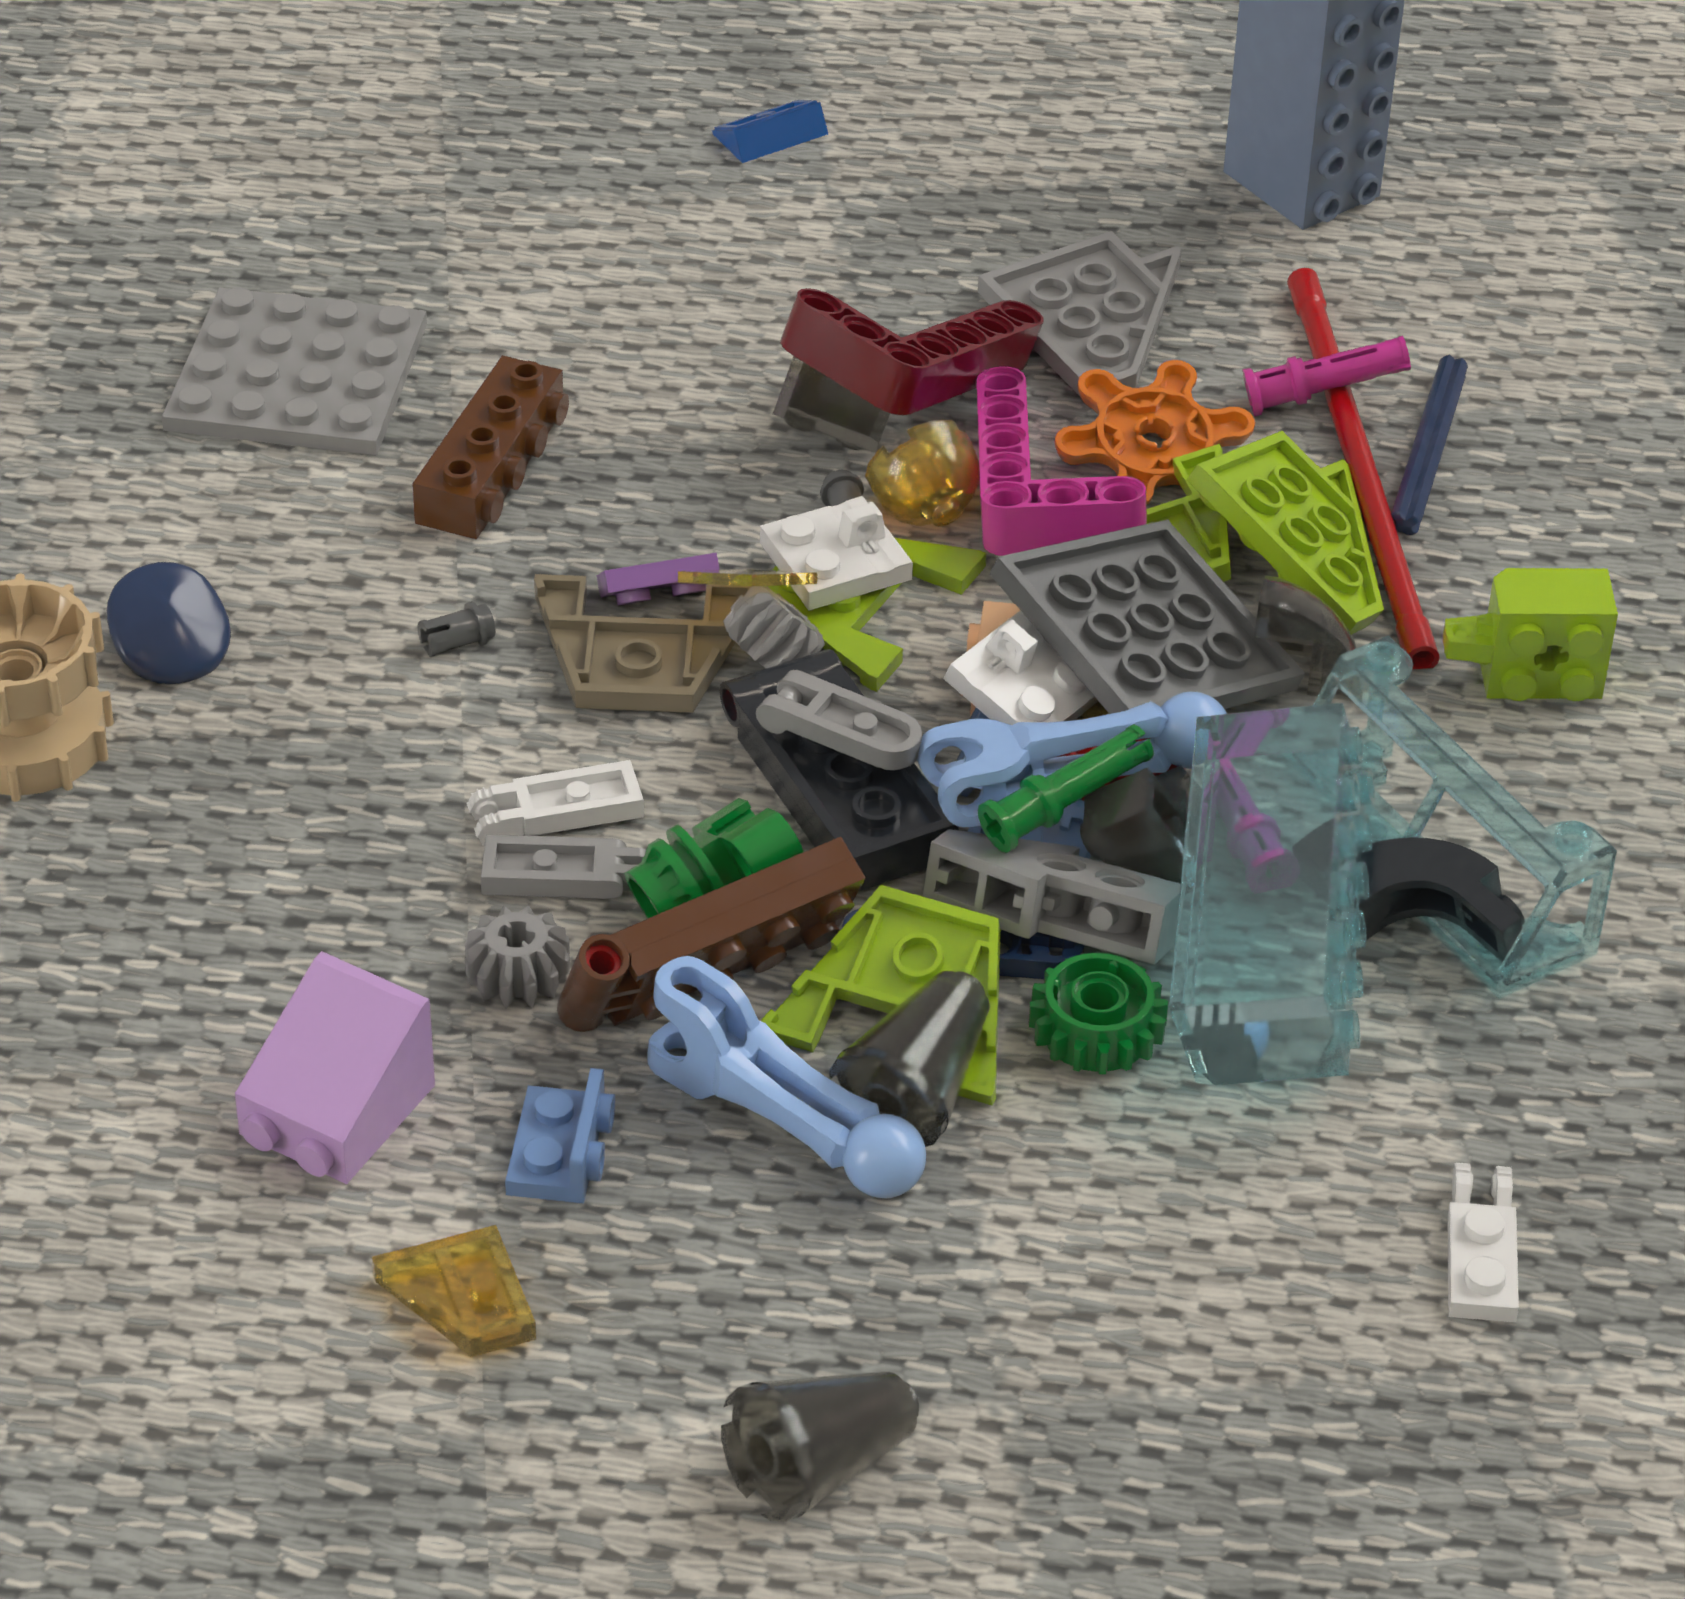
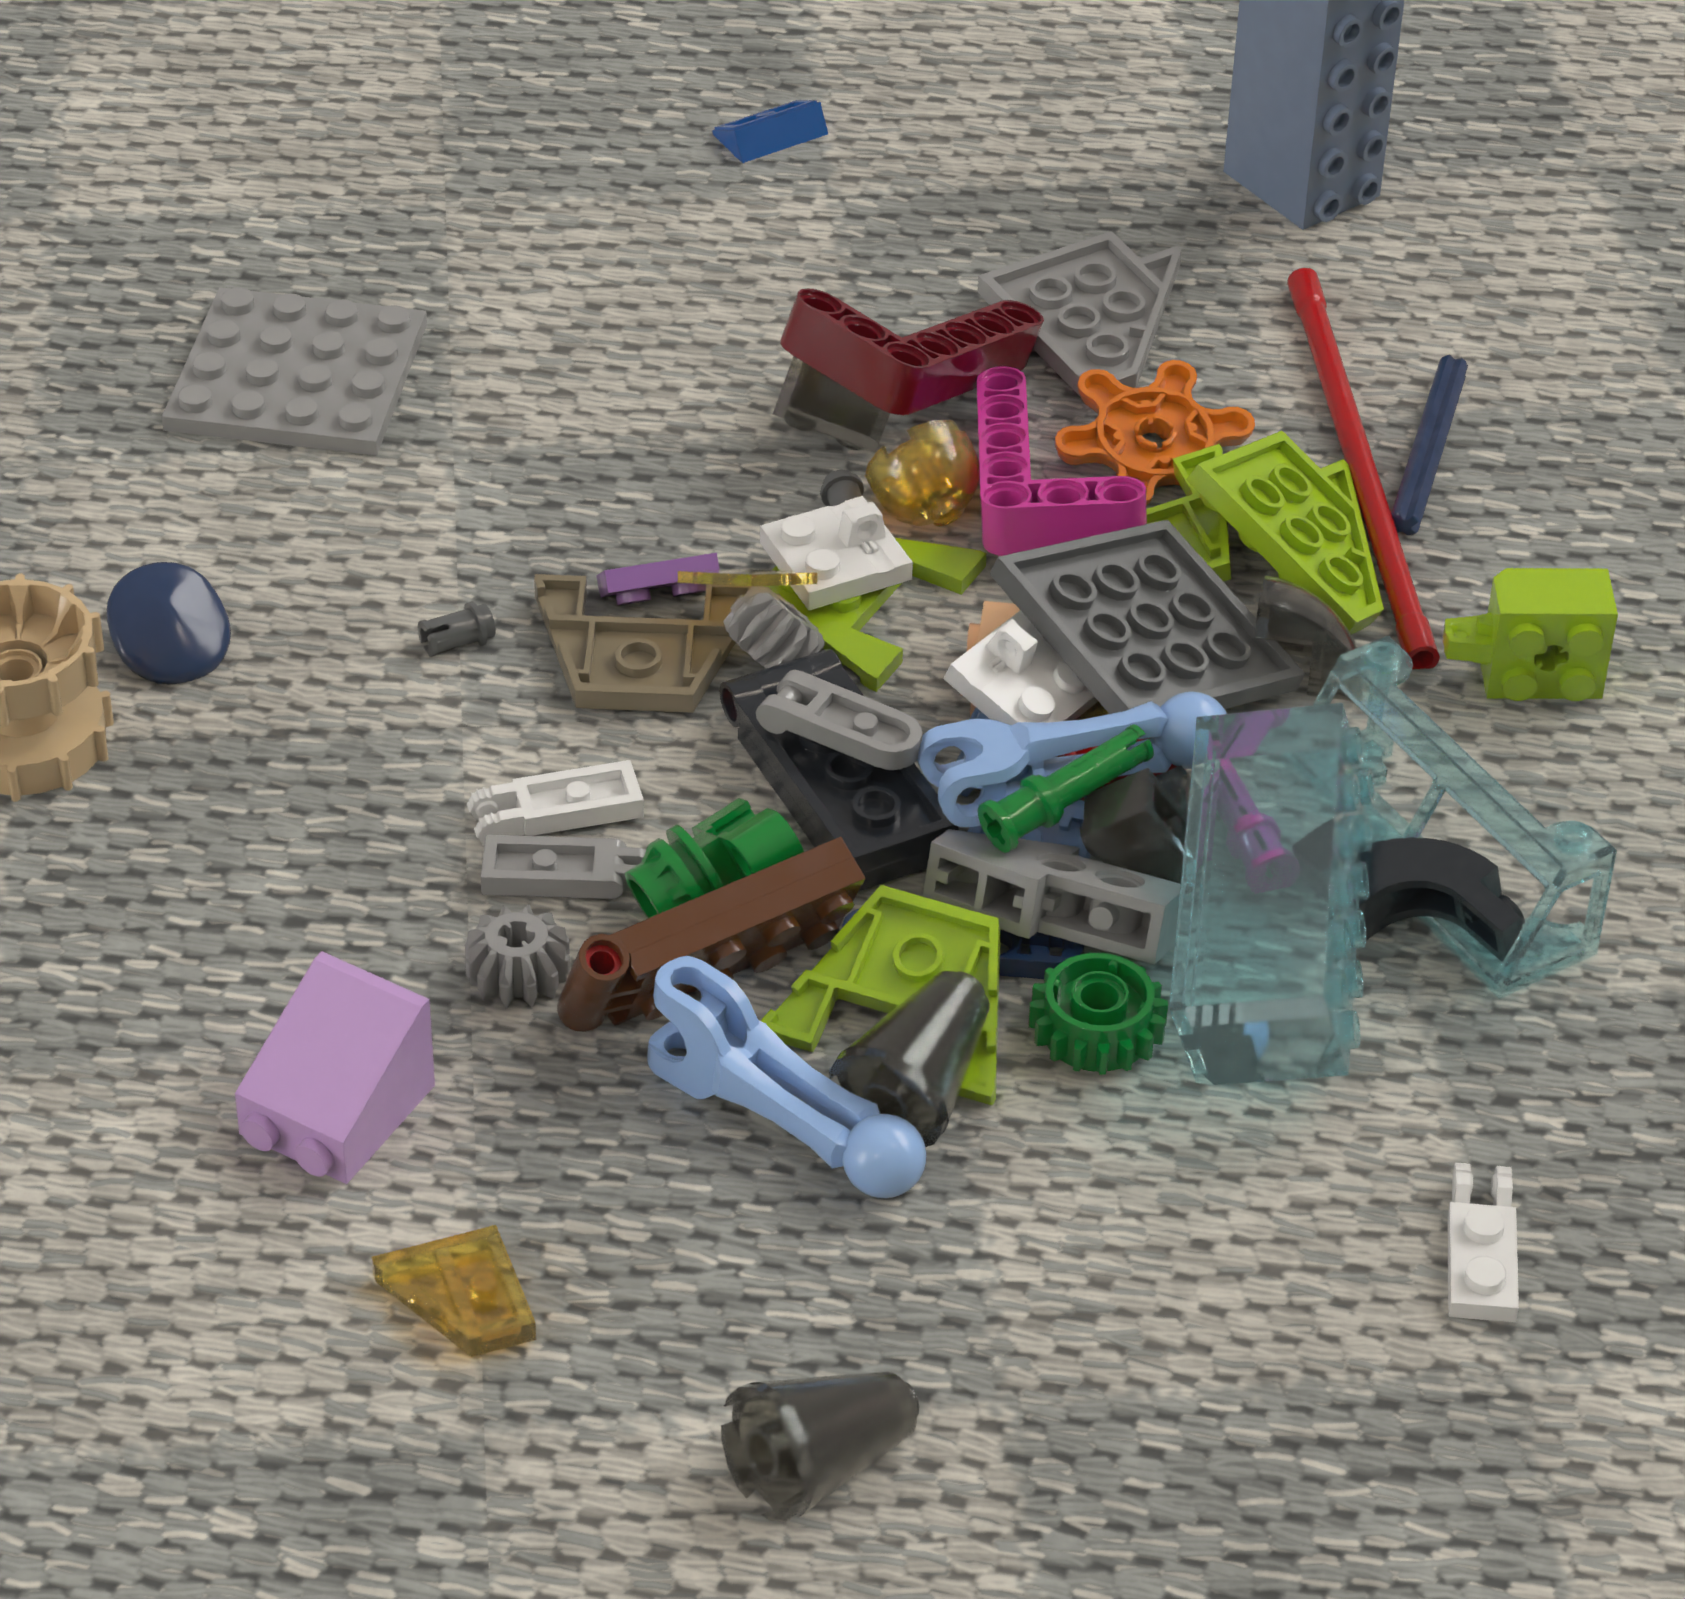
(490, 447): reddish brown brick -> none
(559, 1142): medium blue bracket -> none
(1301, 379): dark pink pin -> none

